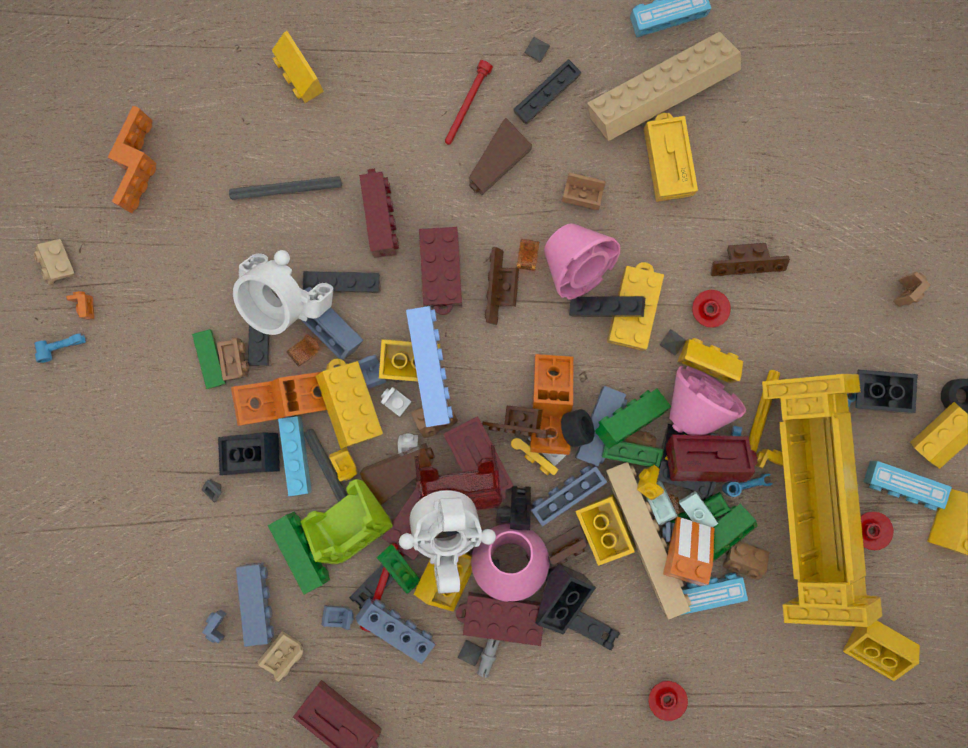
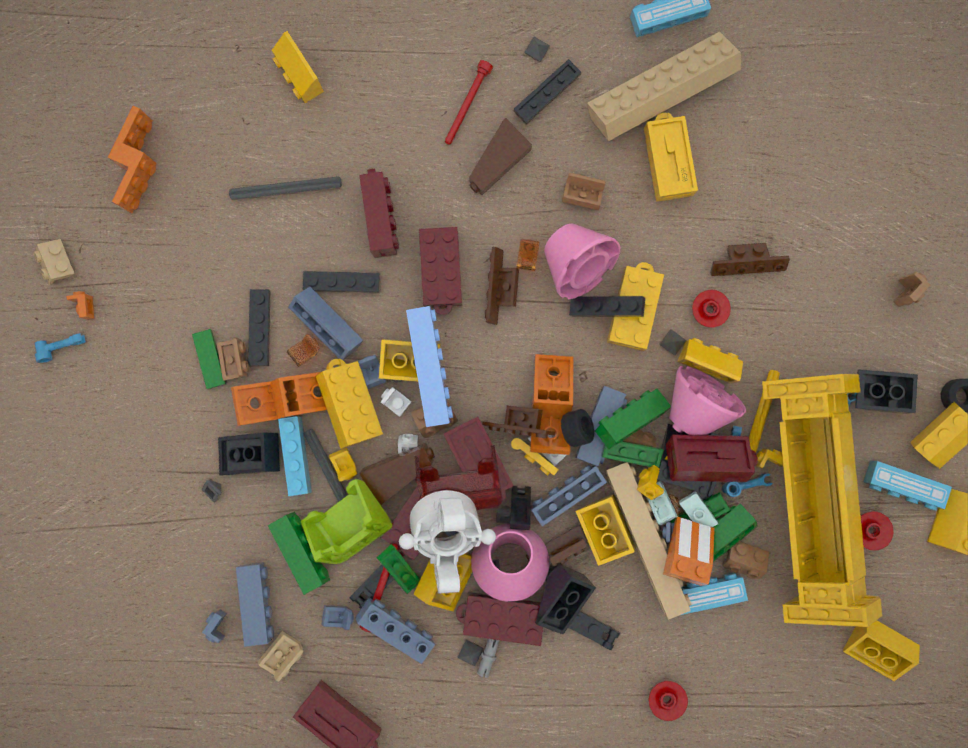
(260, 305): white piece -> none

